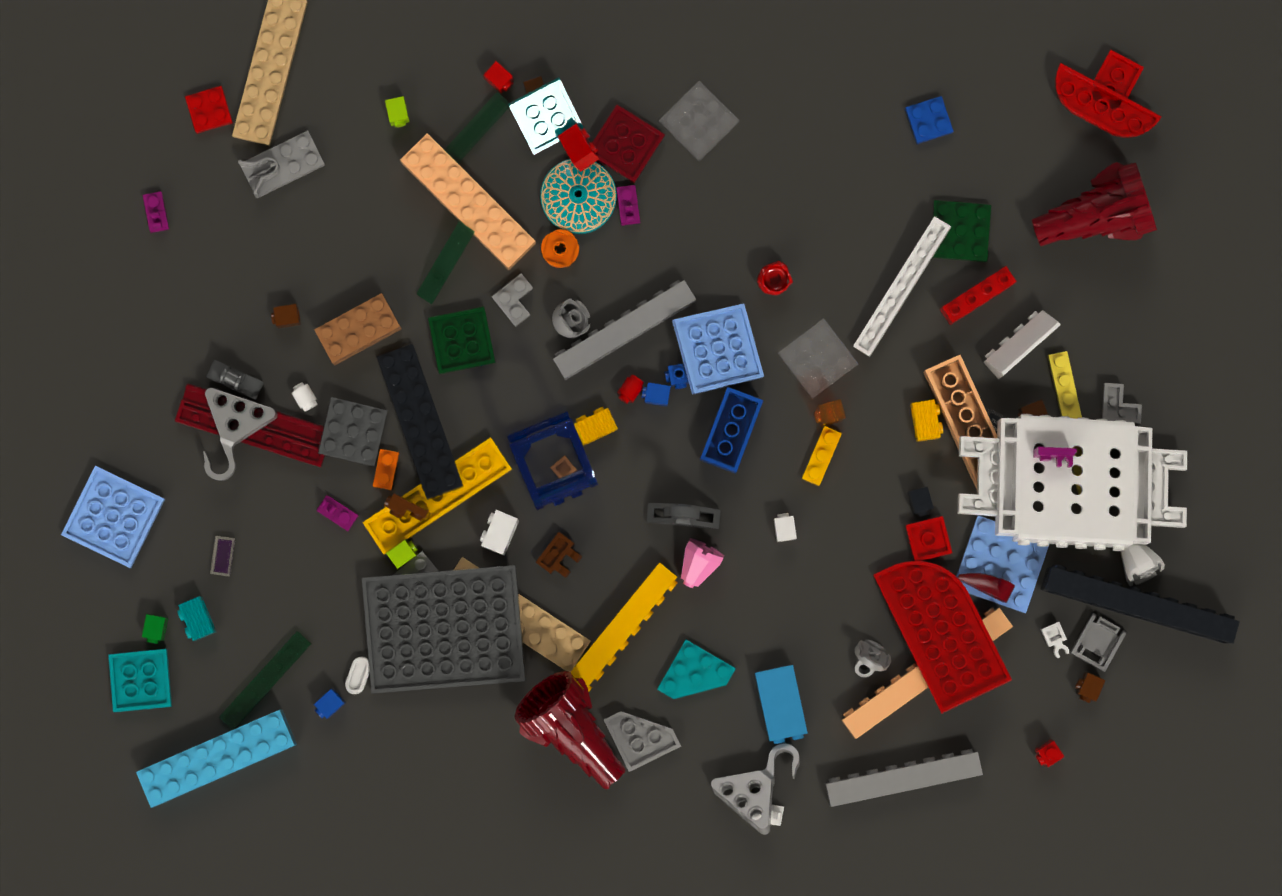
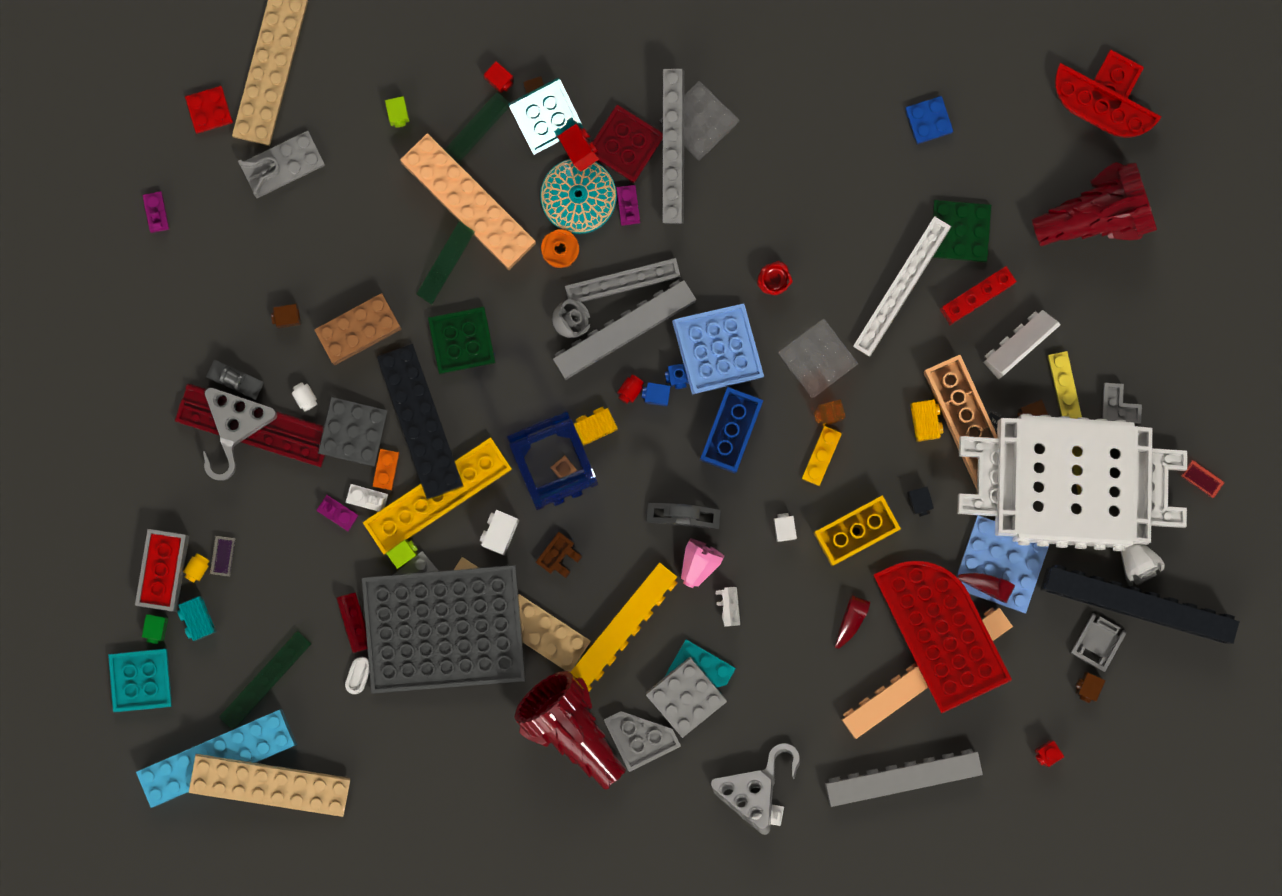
(113, 517): light blue plate -> none
(162, 570): none -> red brick
(196, 568): none -> yellow brick
(269, 785): none -> tan plate
(329, 704): blue brick -> none
(353, 621): none -> dark red plate
(366, 498): none -> white plate
(401, 507): reddish brown plate -> none
(509, 298): light grey plate -> none
(623, 281): none -> light grey plate
(673, 146): none -> light grey brick
(686, 697): none -> light grey plate
(730, 606): none -> white plate
(781, 704): dark azure brick -> none
(852, 620): none -> dark red piece
(871, 655): light grey tile -> none
(872, 519): none -> yellow brick
(928, 539): red plate -> none
(1049, 453): magenta plate -> none
(1054, 636): white plate -> none
(1202, 479): none -> clear red tile

